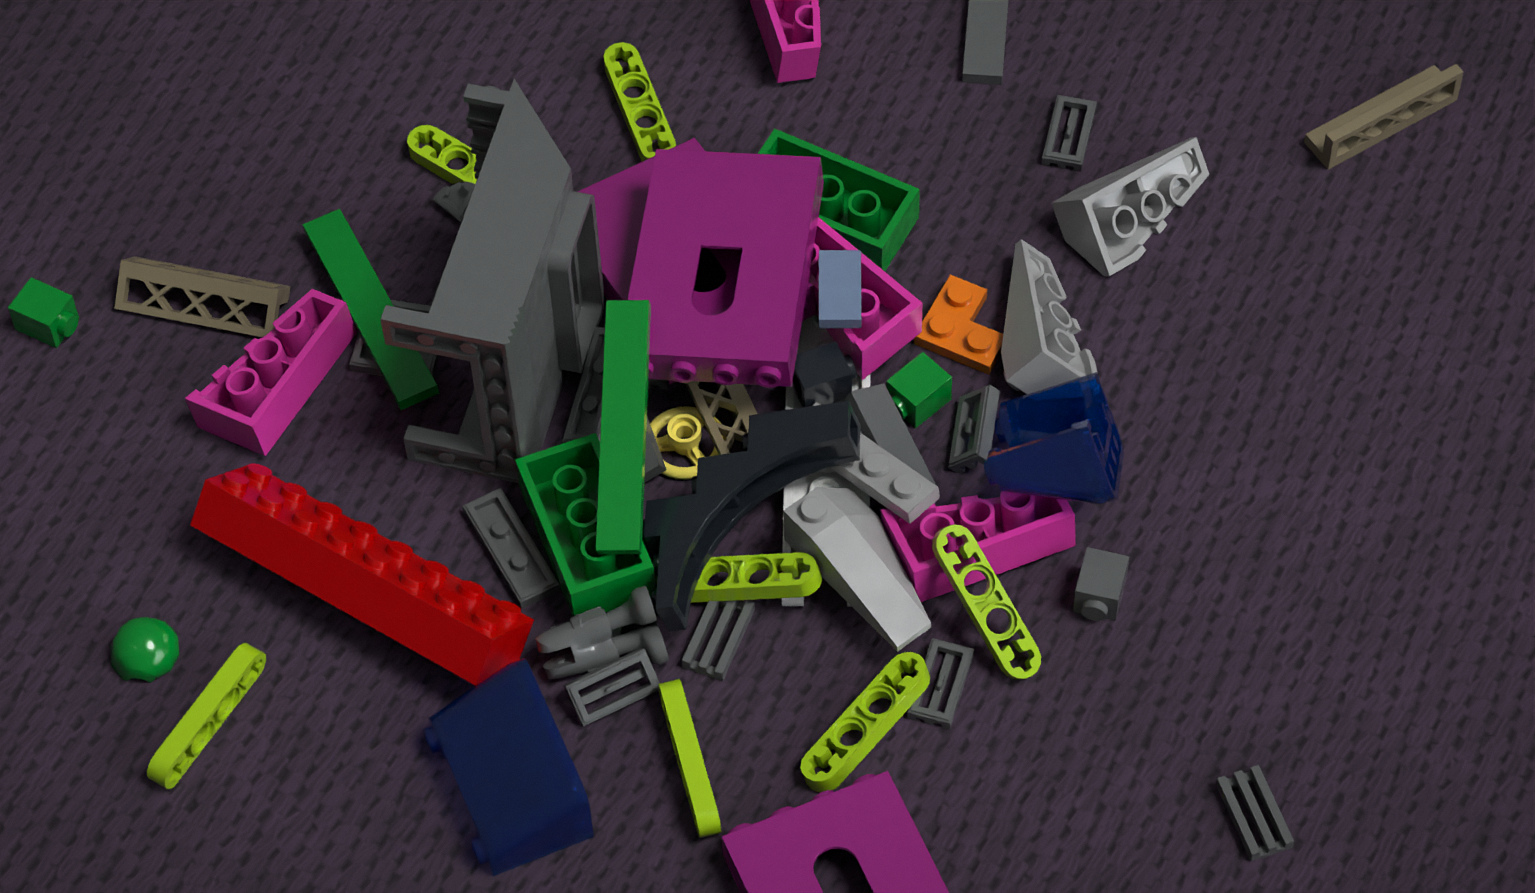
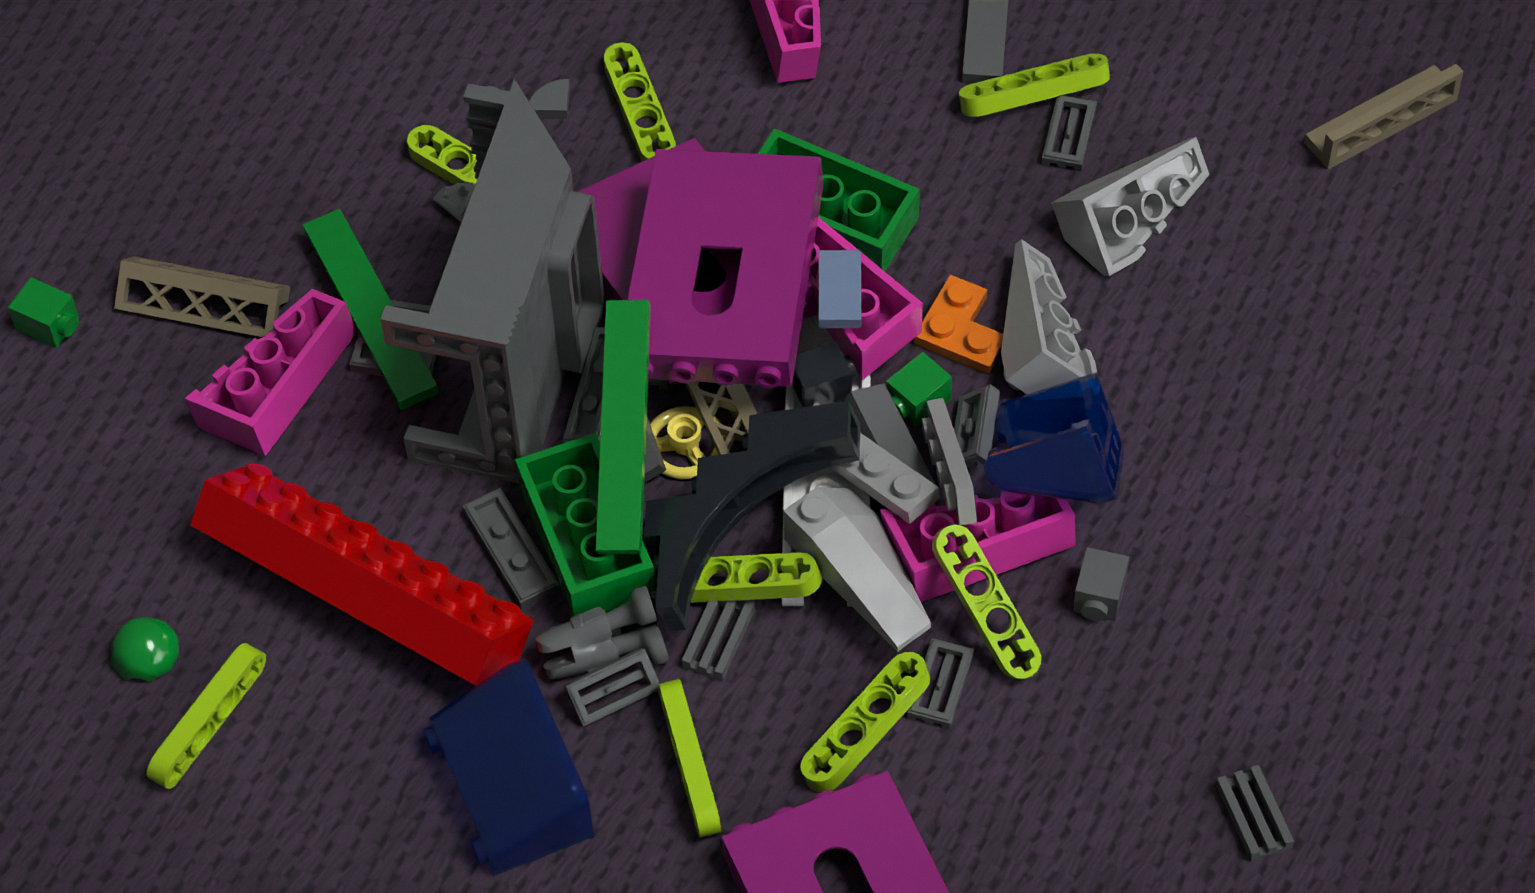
(552, 100): none -> dark grey tile
(949, 462): none -> light grey plate
(1034, 85): none -> lime beam

